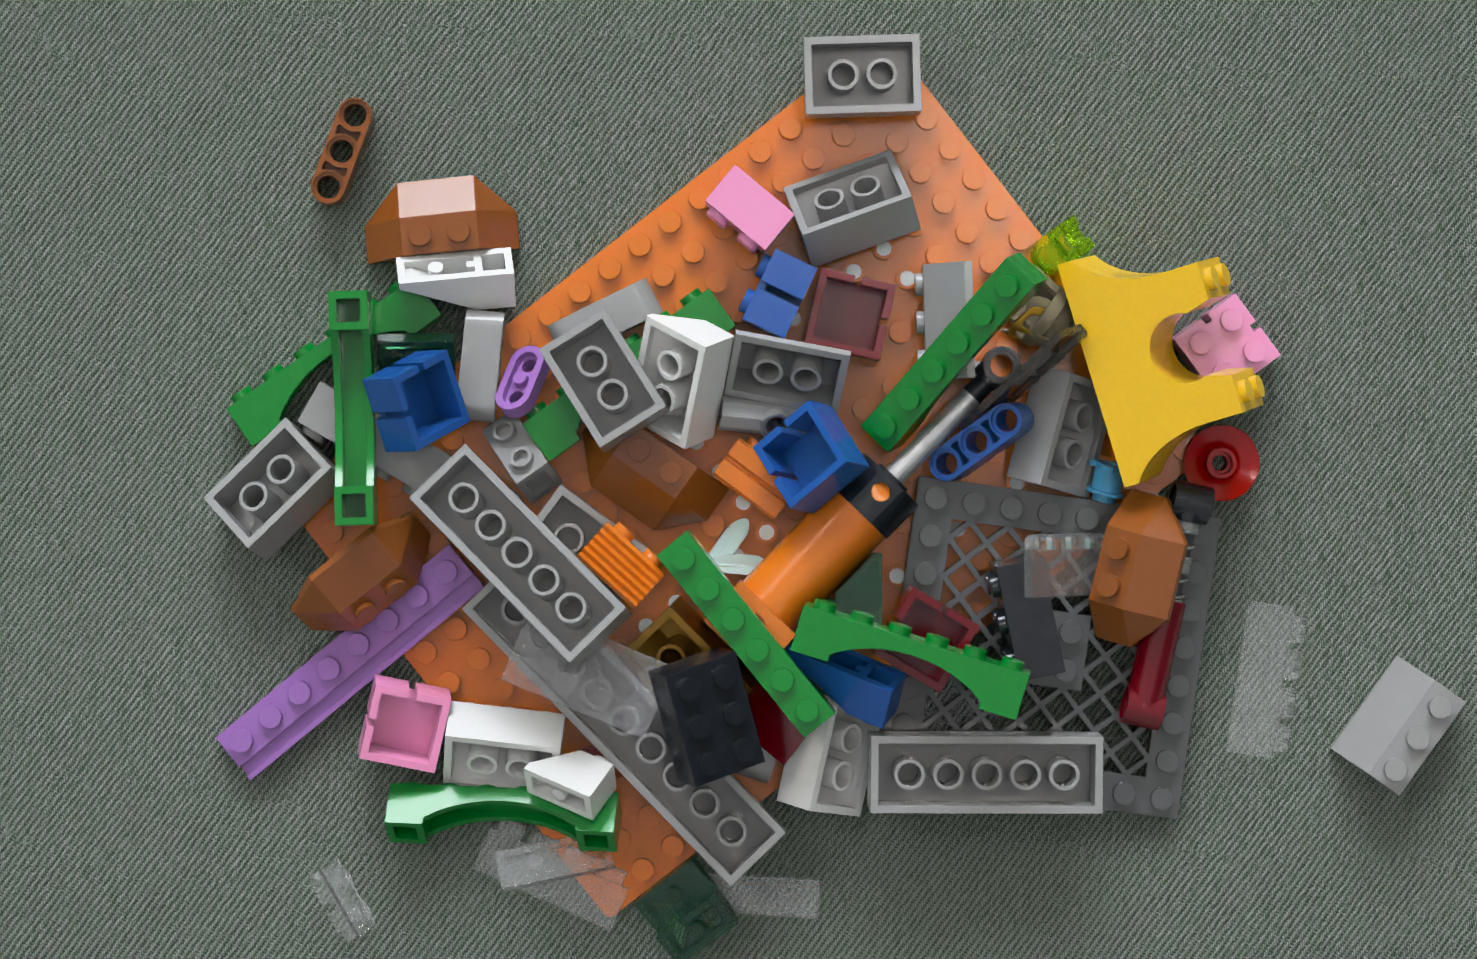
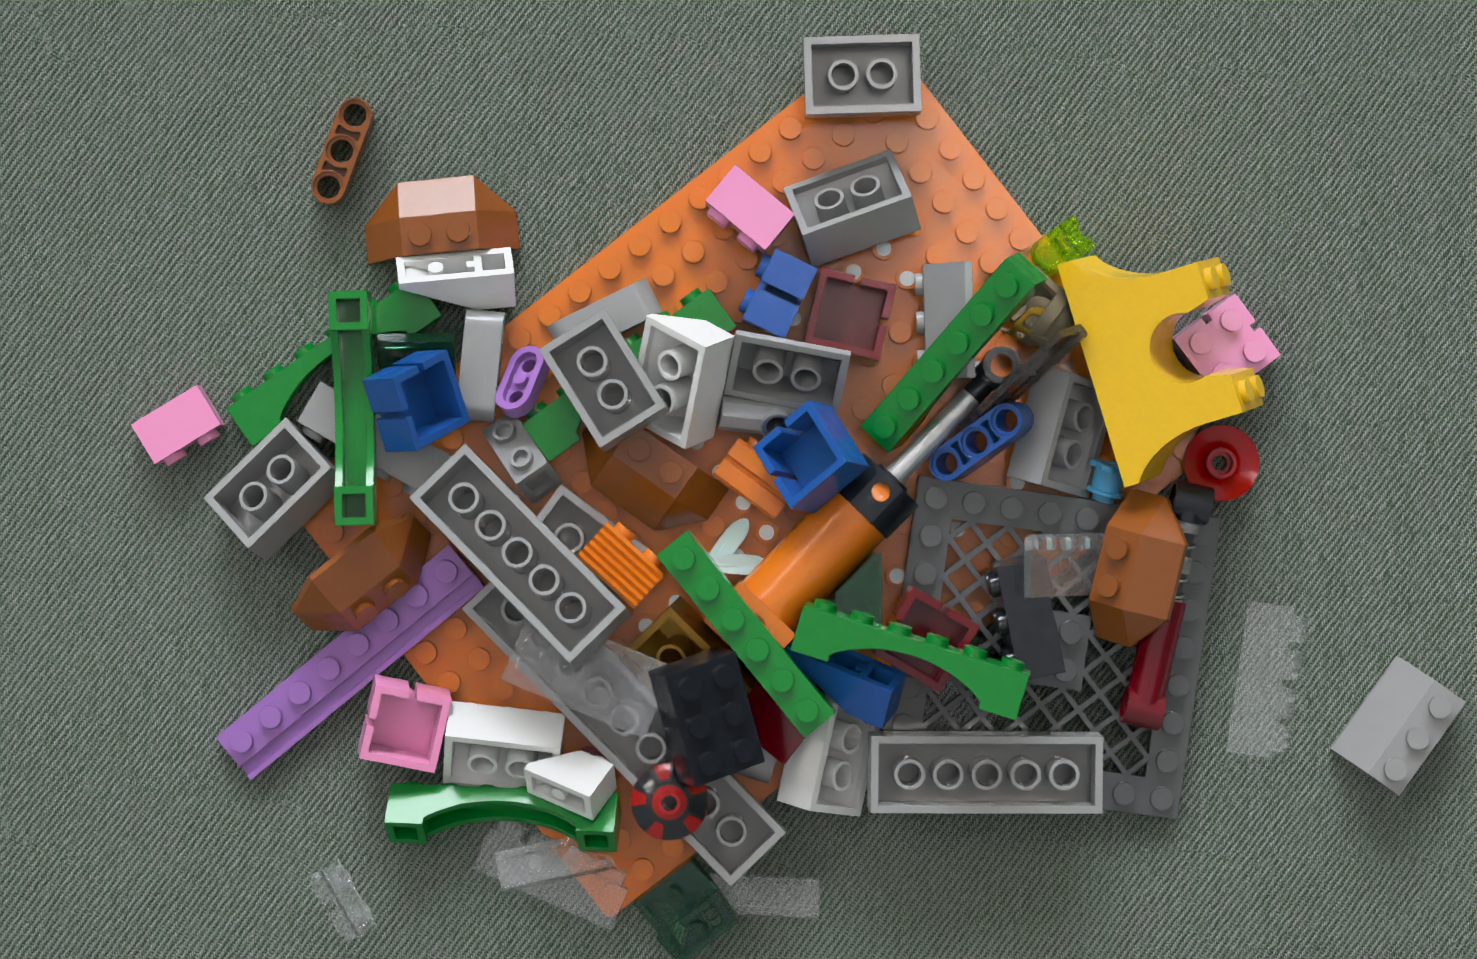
(178, 426): none -> bright pink brick
(653, 817): none -> dish

